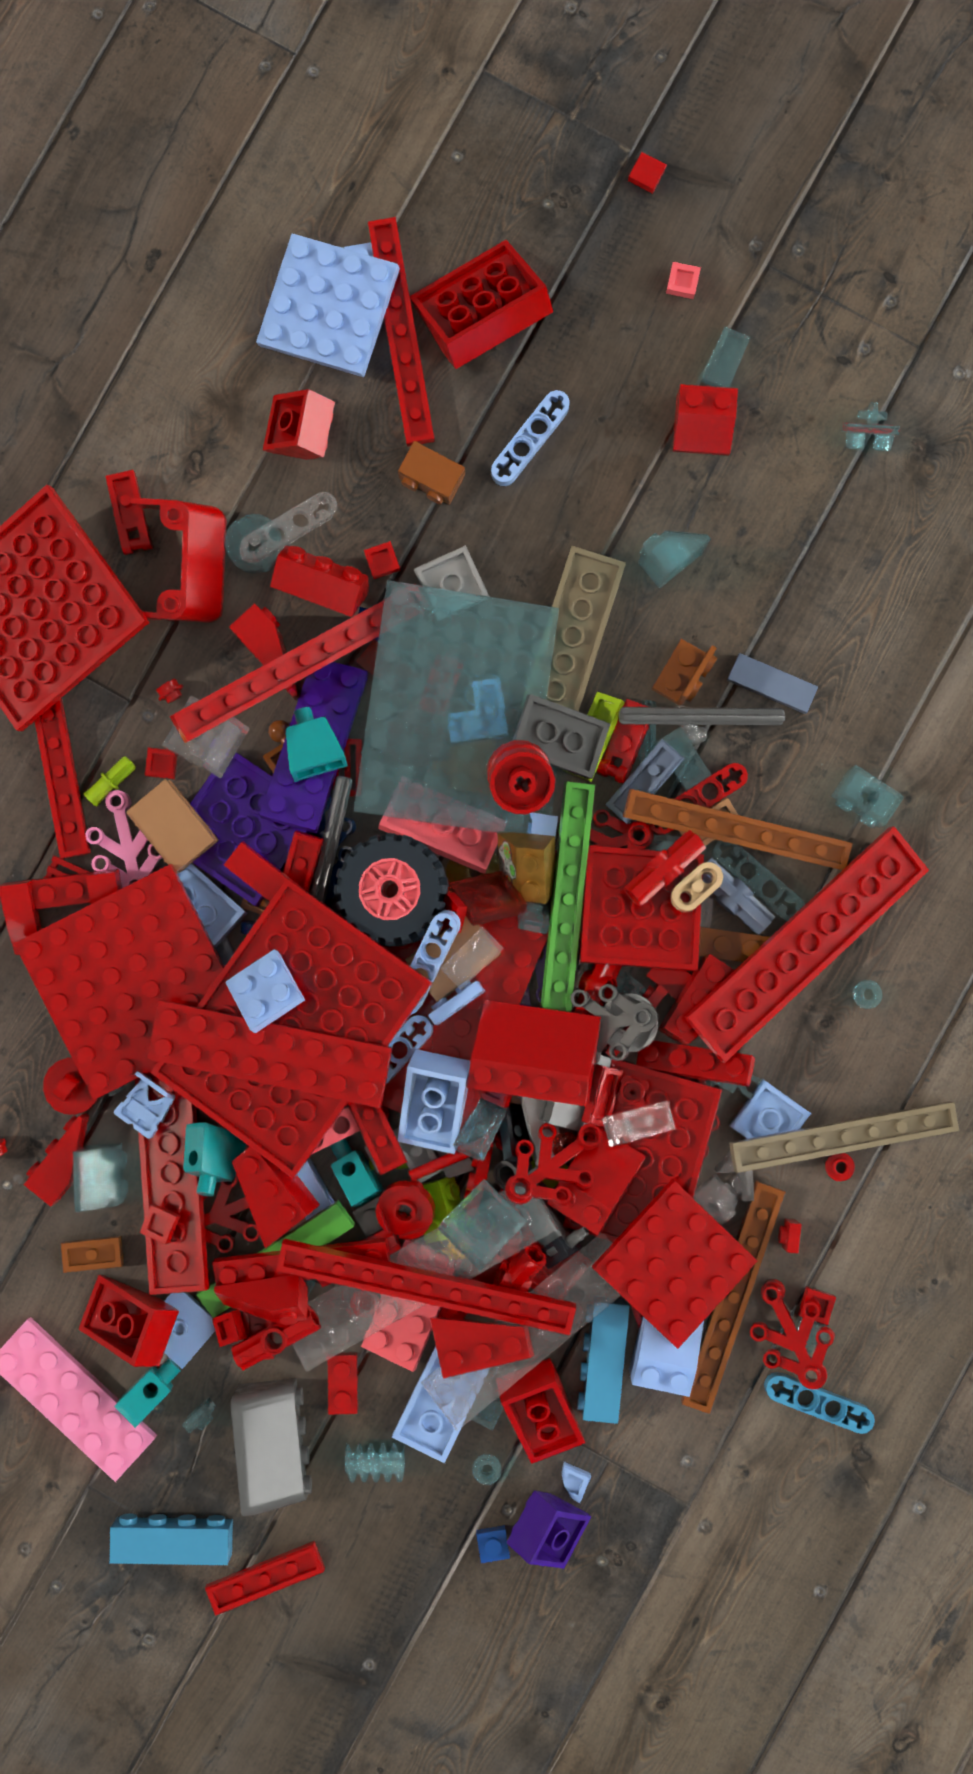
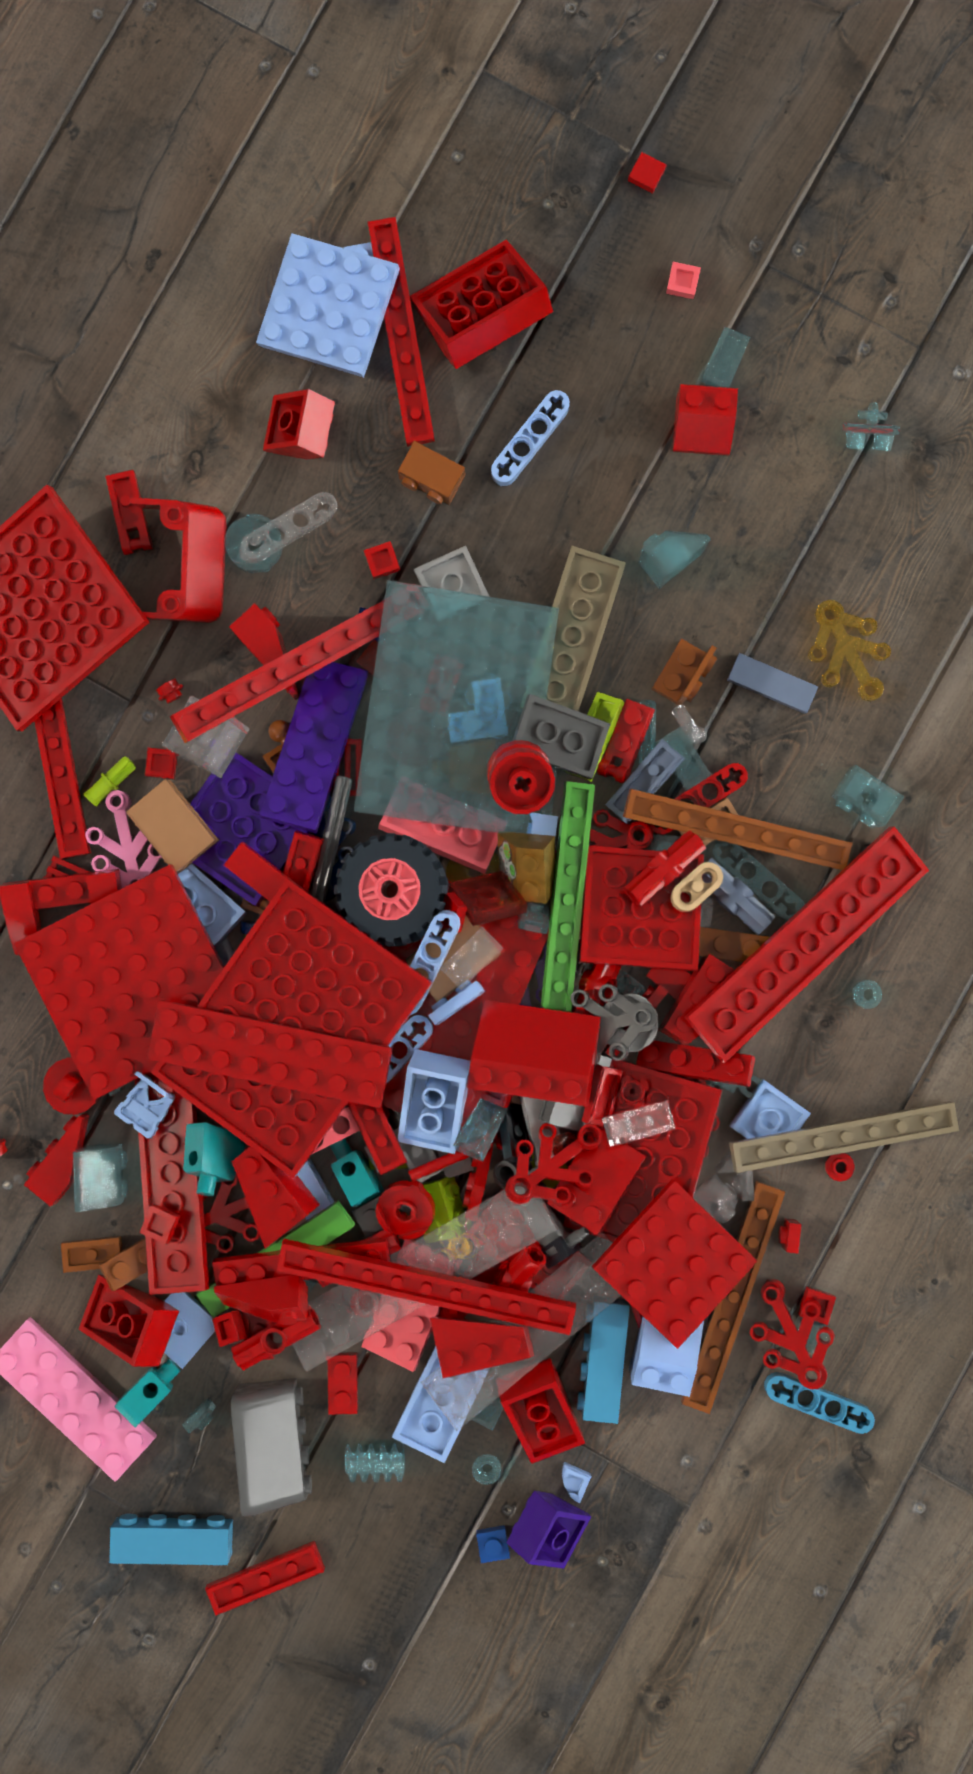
(125, 1265): none -> dark orange plate
(264, 991): light blue plate -> none
(312, 746): teal torso -> none
(320, 580): red slope -> none
(482, 1225): clear light blue slope -> none
(701, 716): dark grey axle -> none
(846, 646): none -> clear yellow plant

